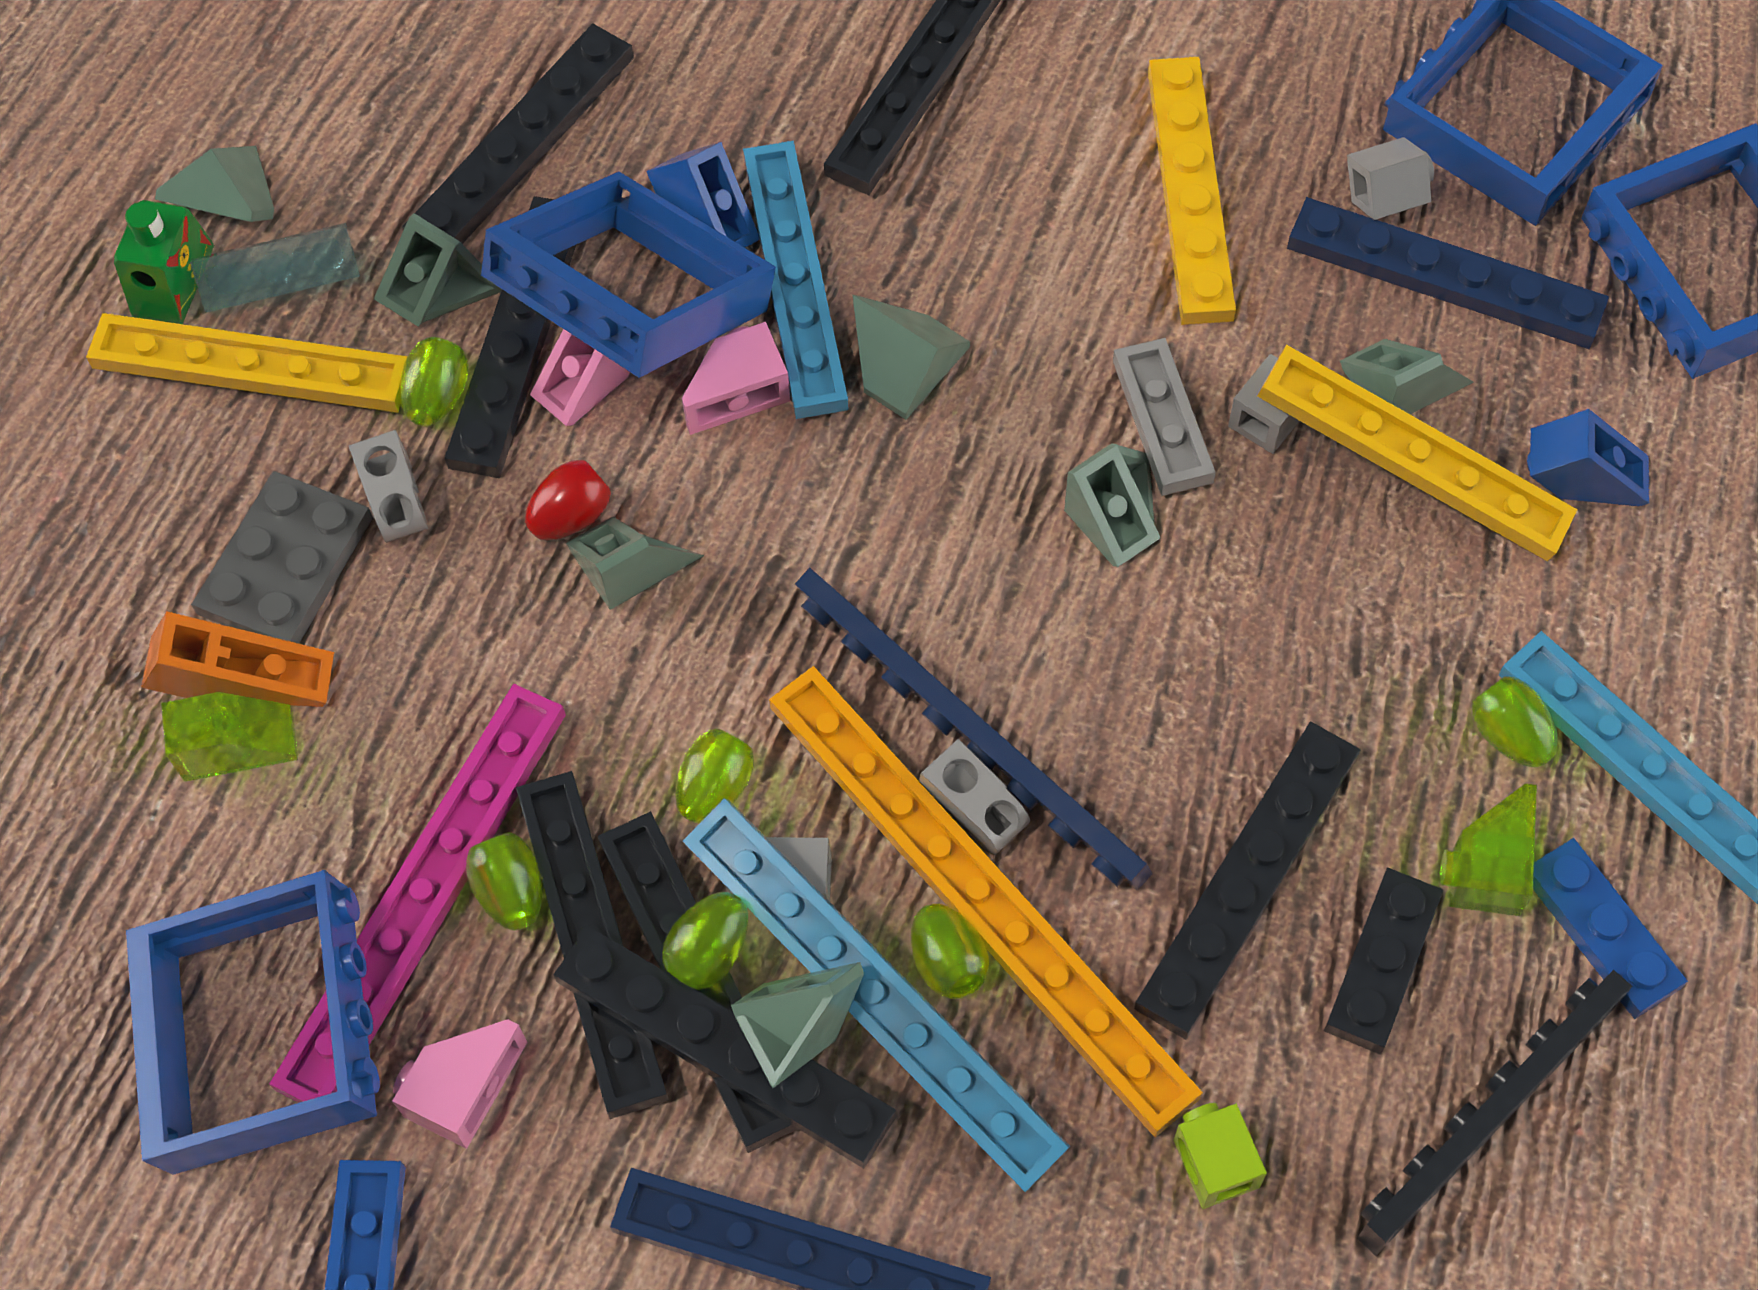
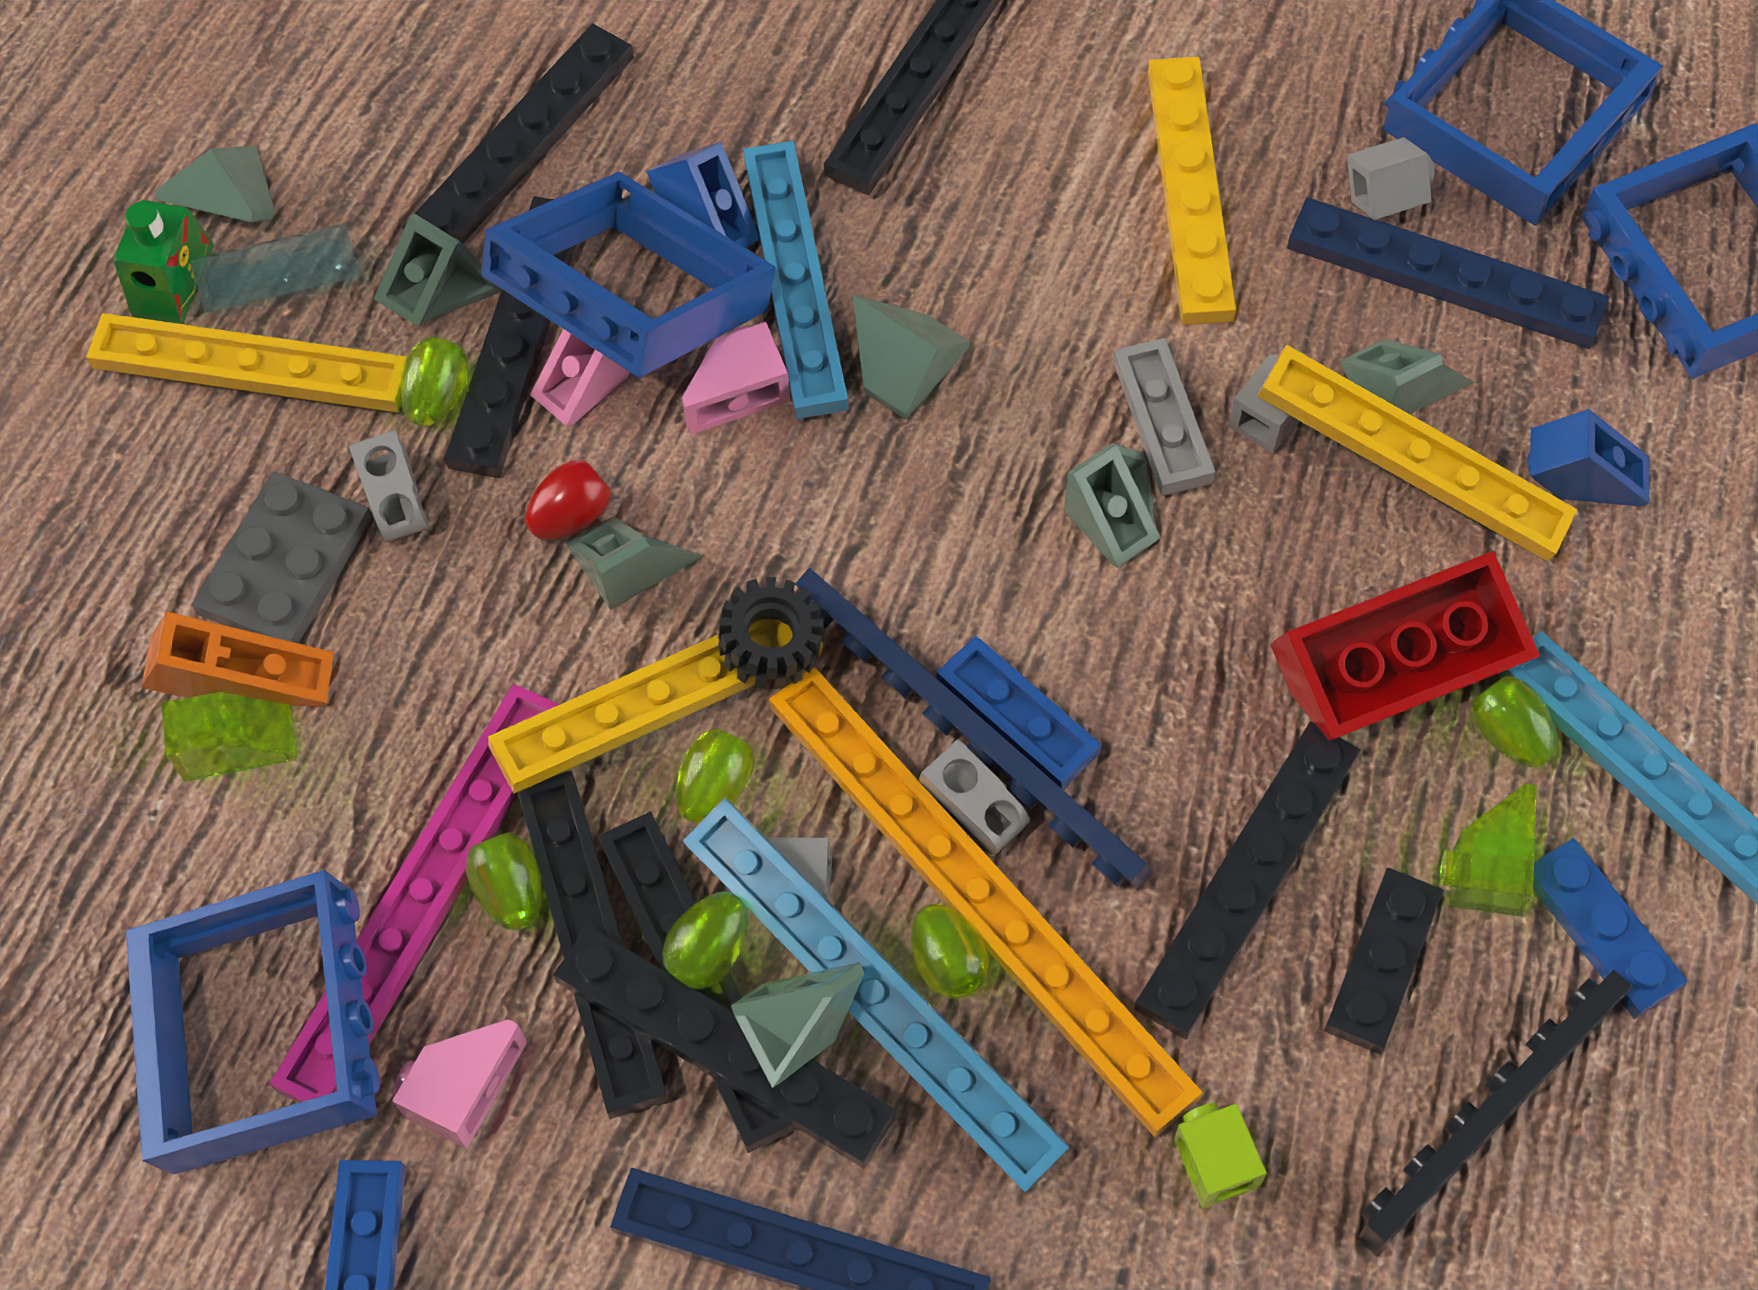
(623, 709): none -> yellow plate
(774, 604): none -> black tyre
(1019, 712): none -> blue plate
(1405, 647): none -> red slope

